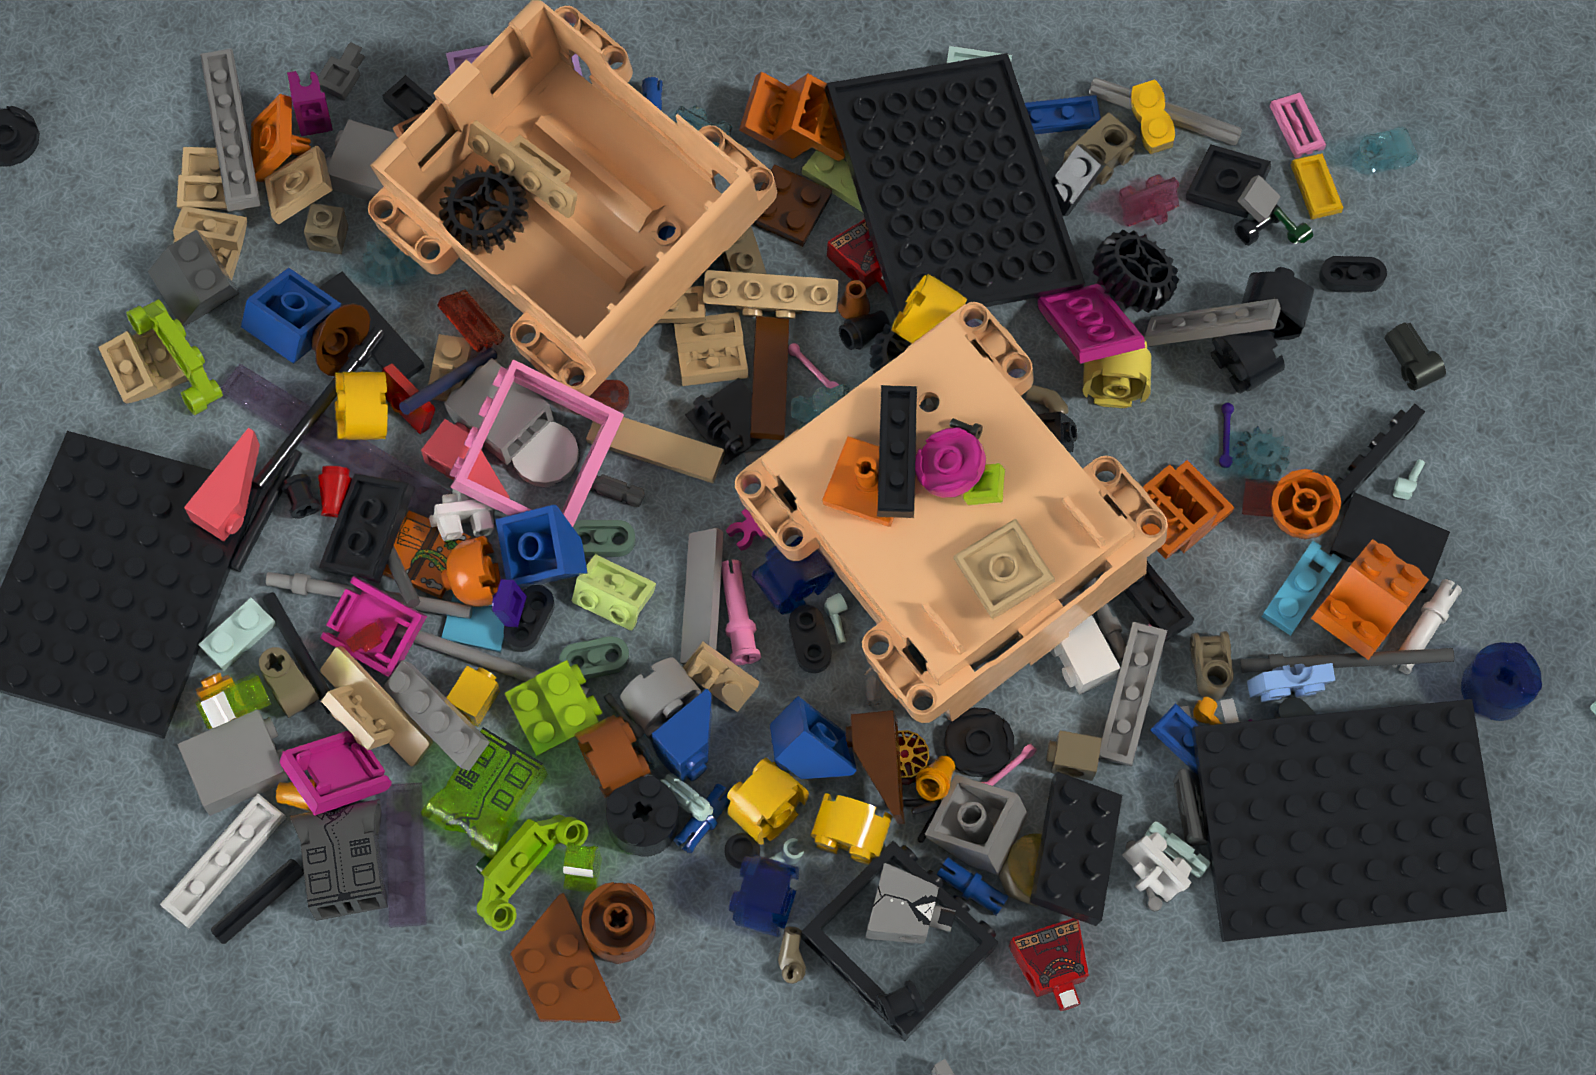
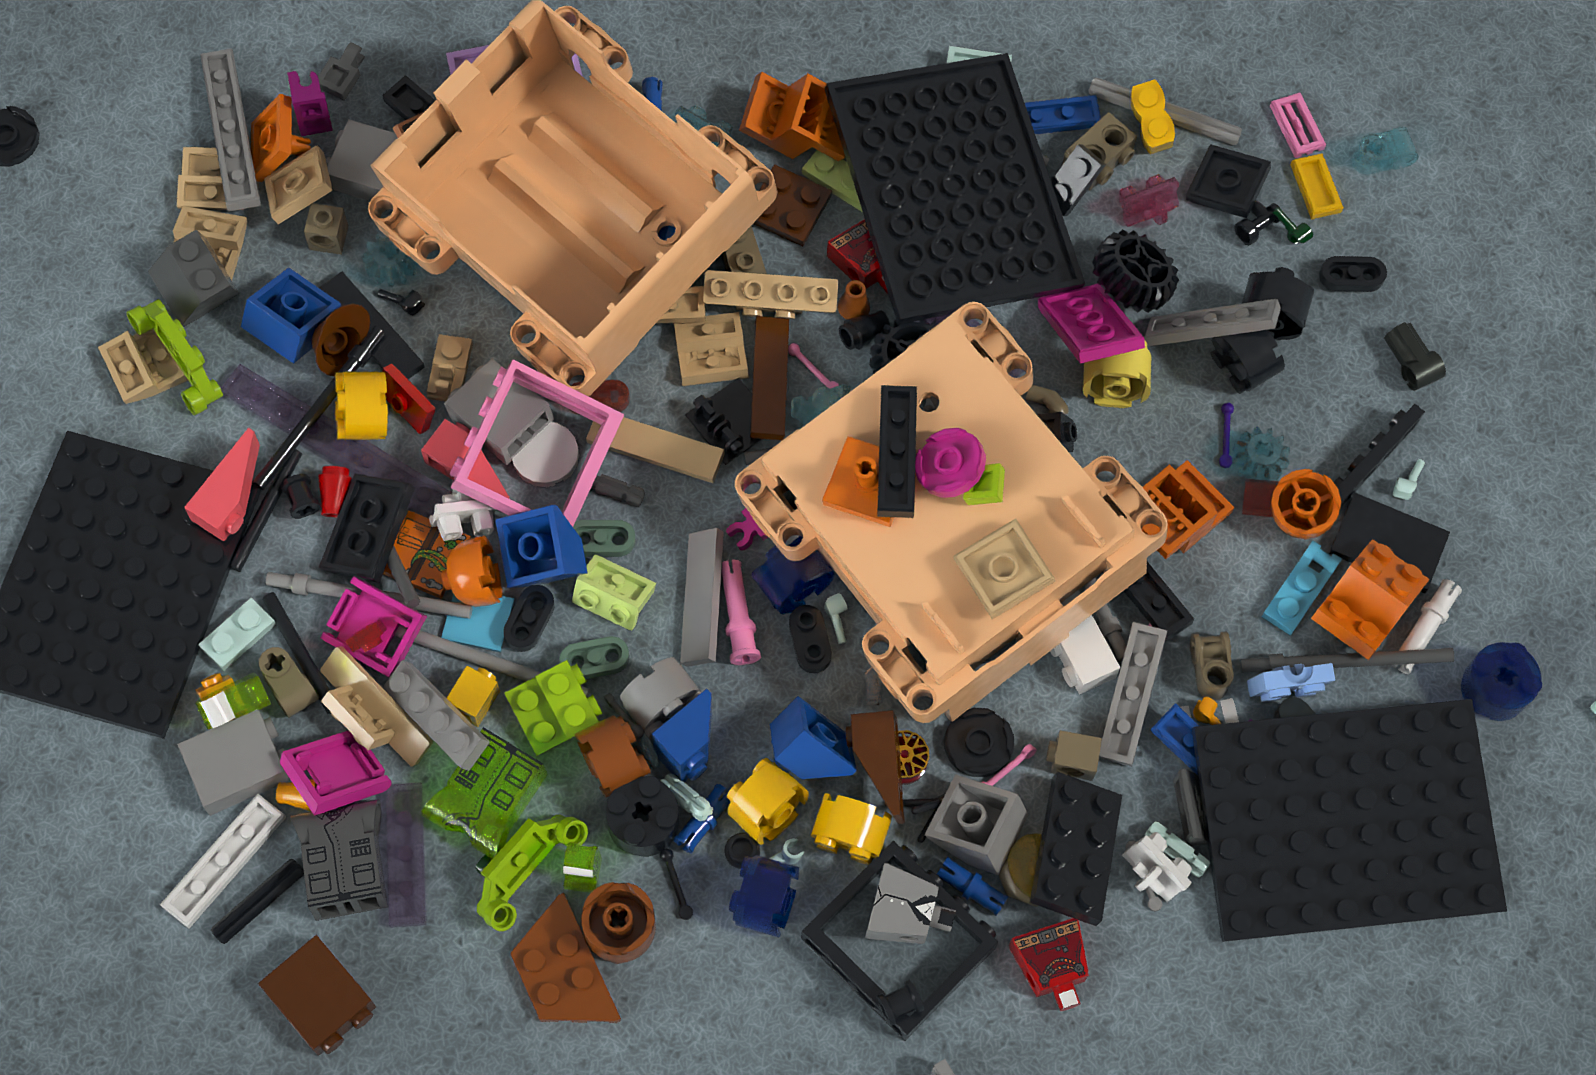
(318, 996): none -> reddish brown brick
(411, 303): none -> black hand
(446, 382): dark blue bar -> none
(461, 201): black gear -> none
(467, 322): clear red tile -> none
(508, 603): dark purple plate -> none
(528, 165): tan bracket -> none
(685, 911): none -> black hinge
(720, 676): tan plate -> none
(790, 958): dark tan arm -> none
(926, 307): yellow brick -> none
(935, 779): light orange cone -> none
(975, 430): pearl dark grey piece -> none
(1259, 198): light grey tile -> none

